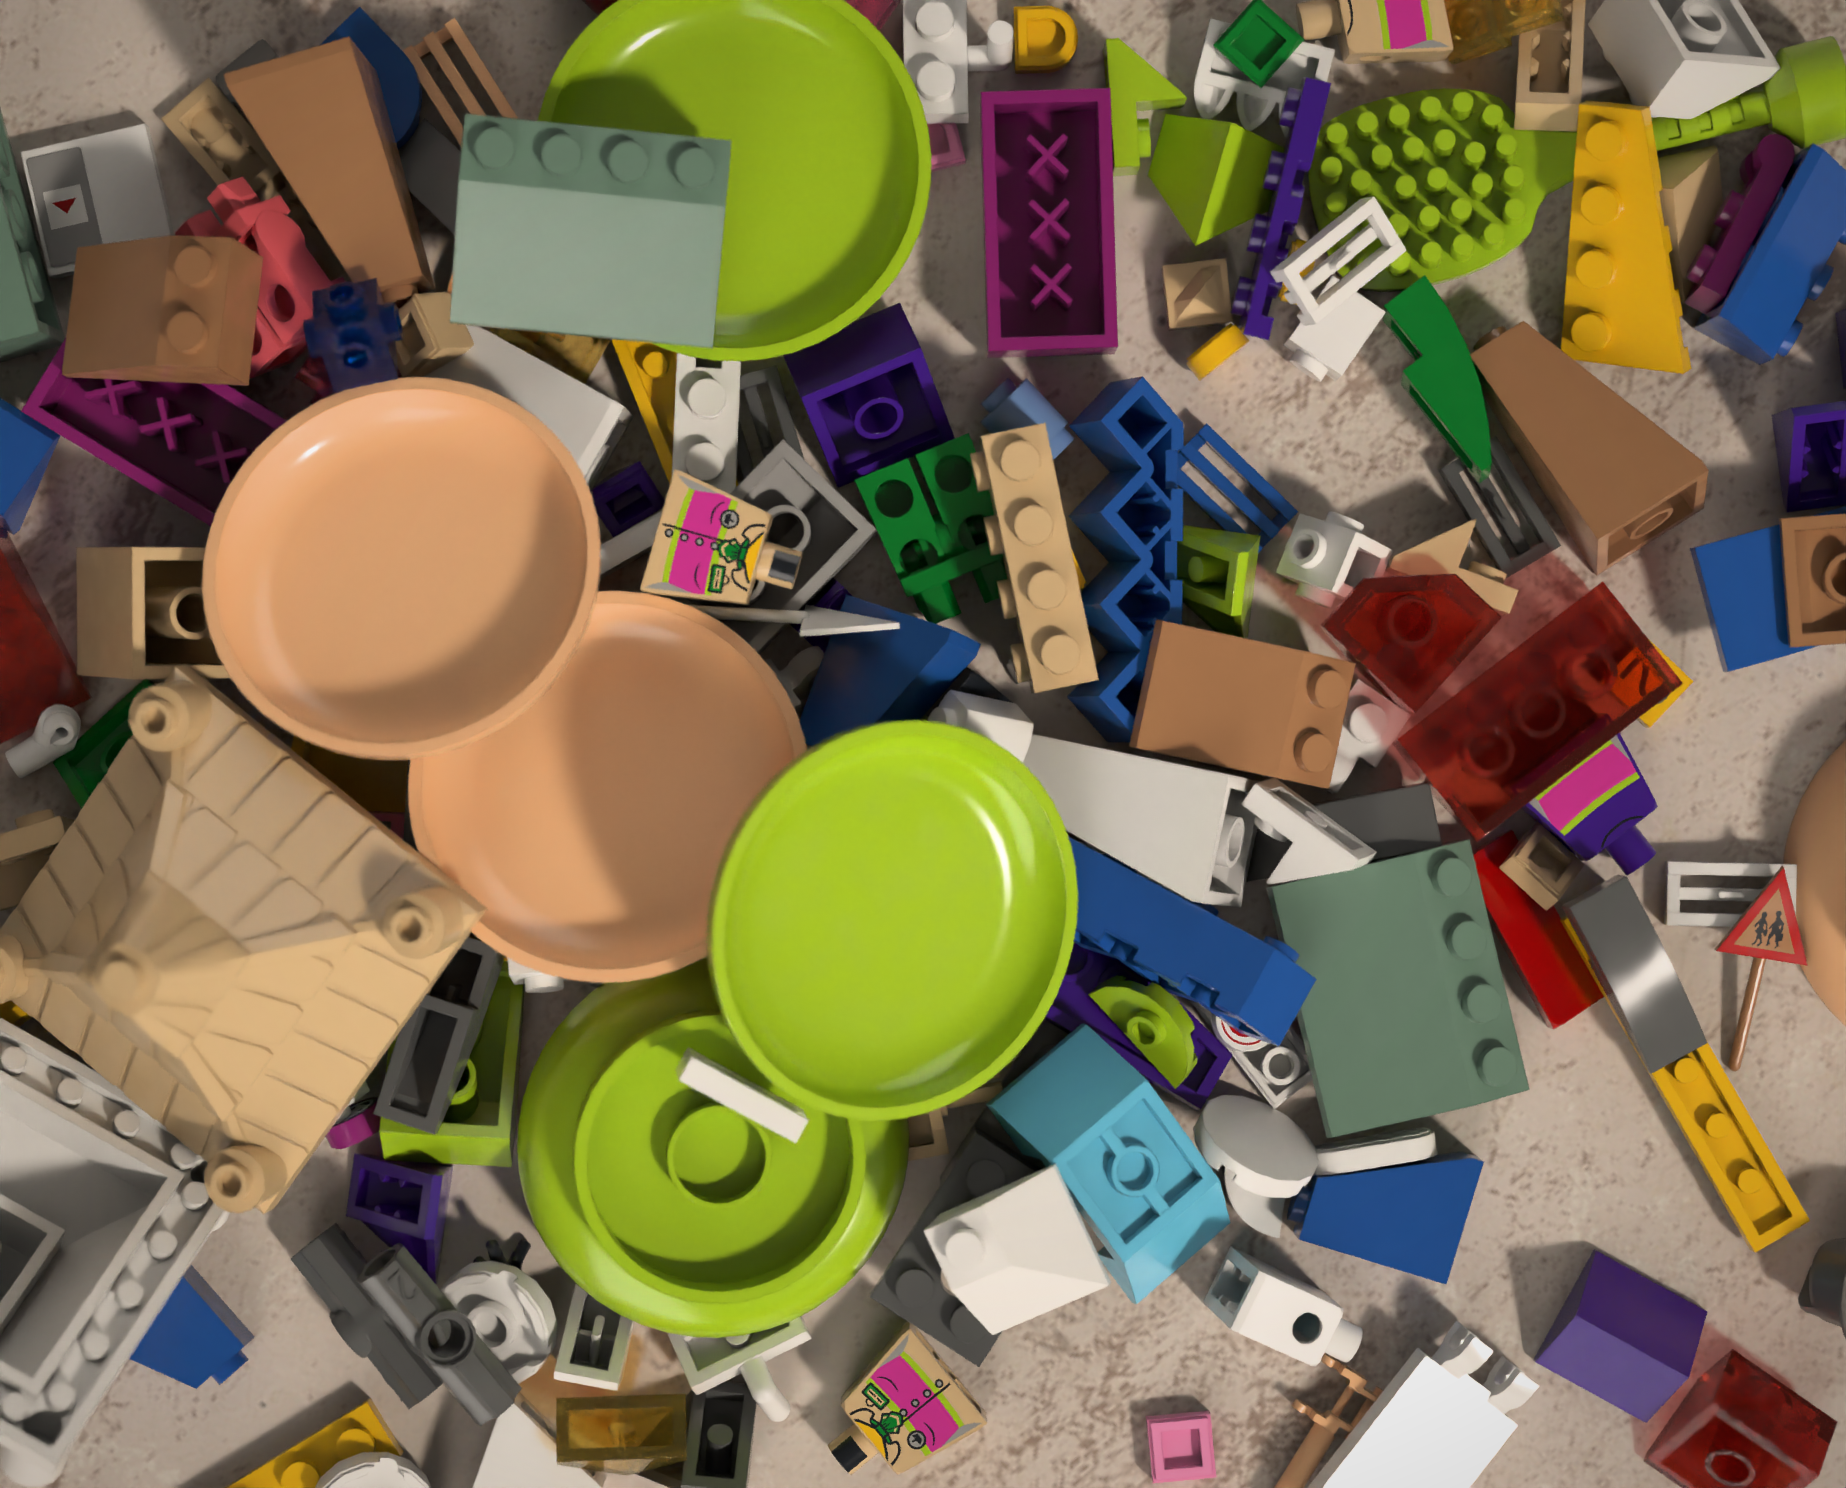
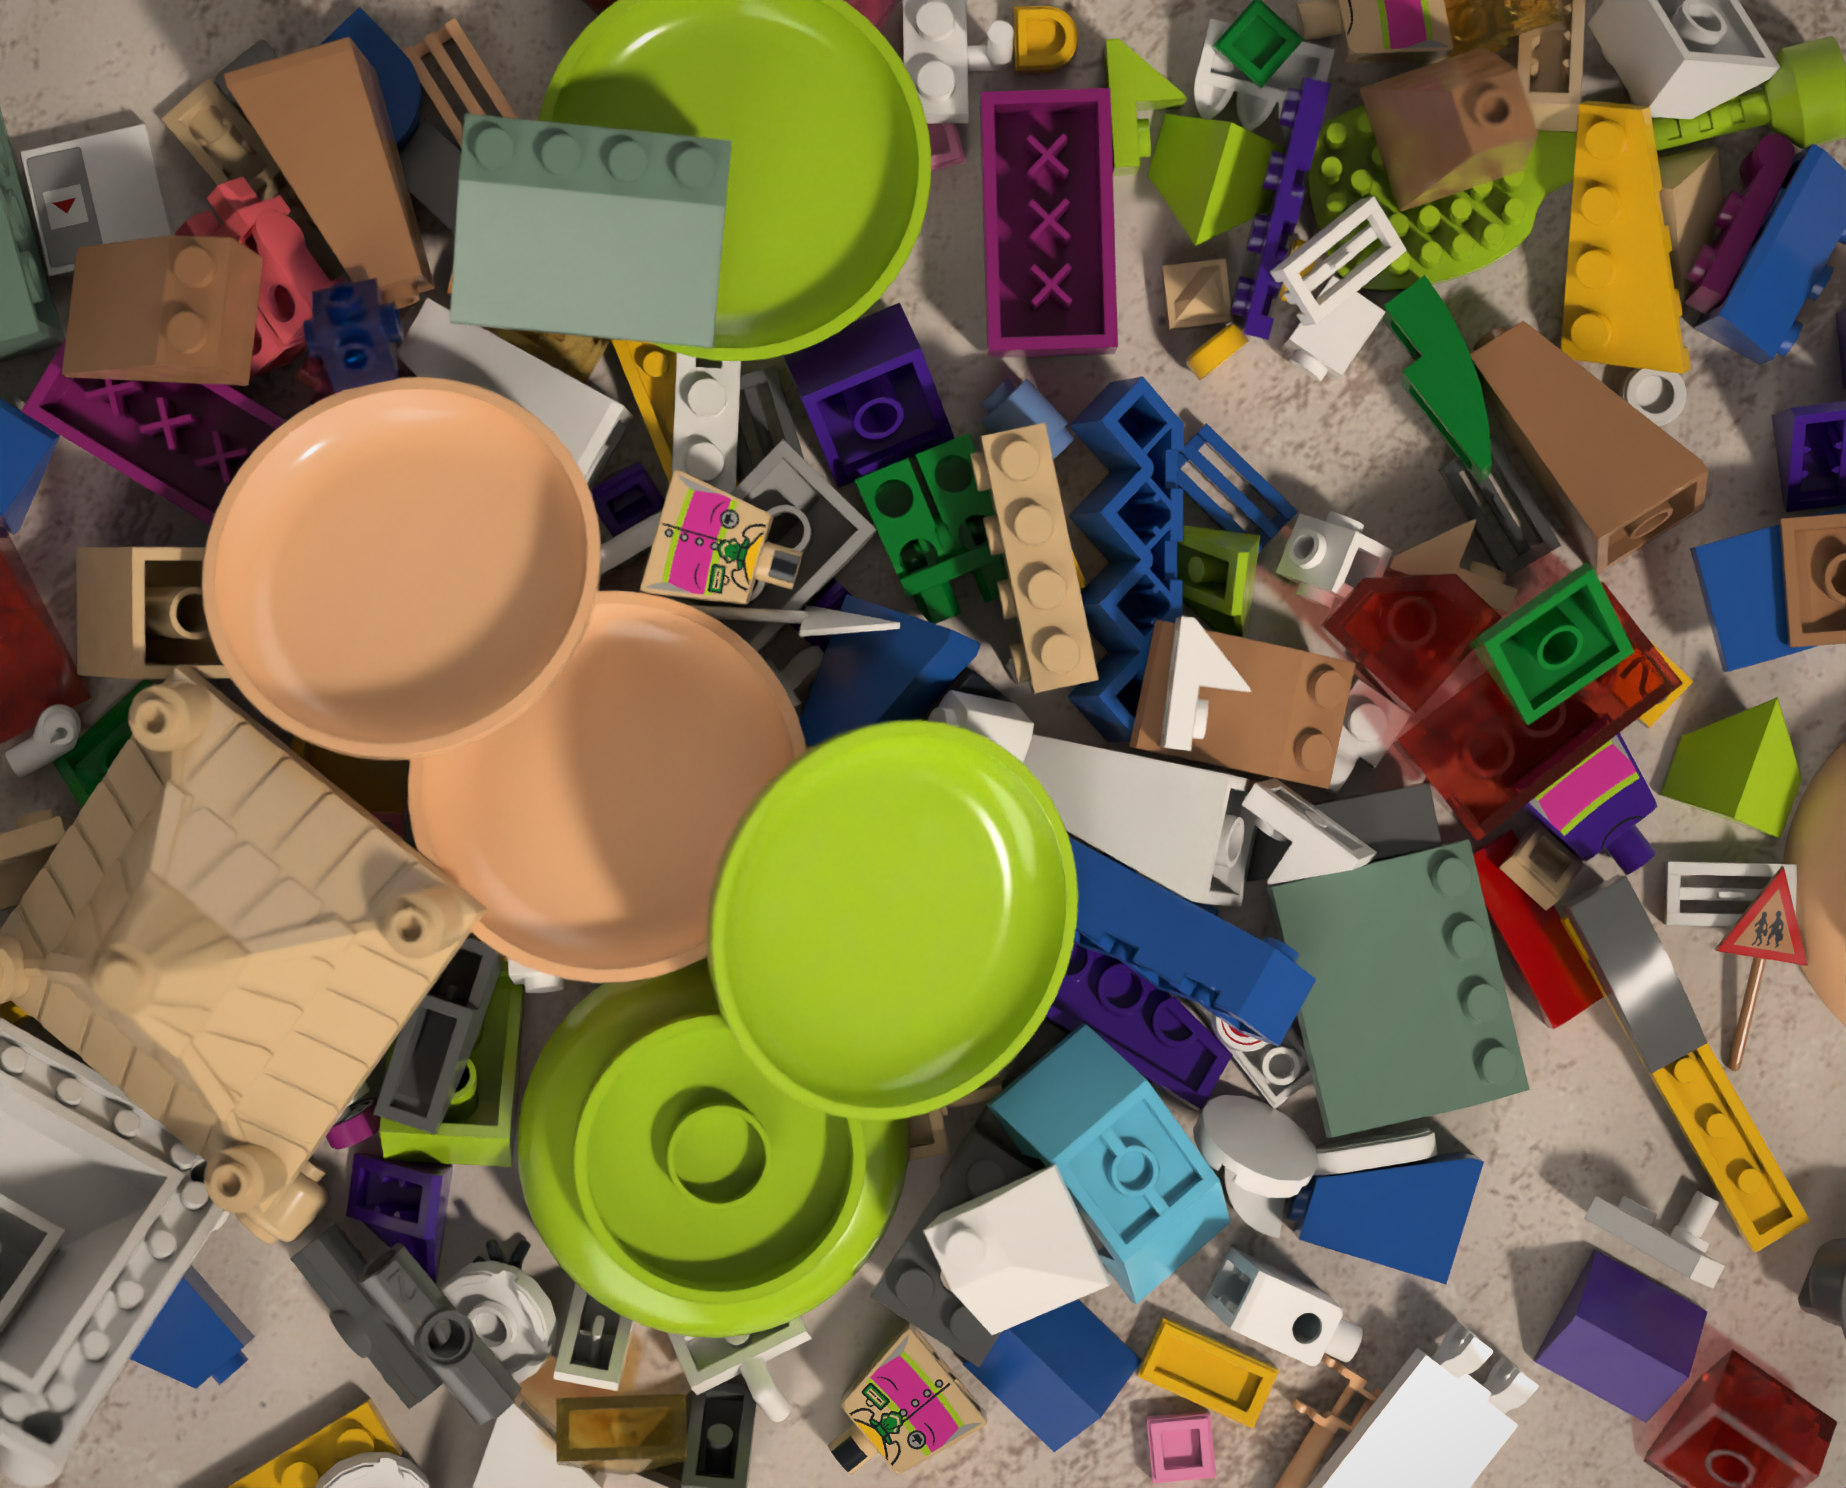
(296, 1209): none -> tan head
(428, 335): tan slope -> none
(741, 1095): white tile -> none
(1057, 1371): none -> blue slope
(1152, 1022): lime plate -> none
(1193, 664): none -> white slope
(1207, 1372): none -> yellow tile
(1450, 126): none -> medium nougat slope
(1554, 644): none -> green slope
(1655, 394): none -> white tile
(1680, 1250): none -> white plate
(1738, 769): none -> lime slope

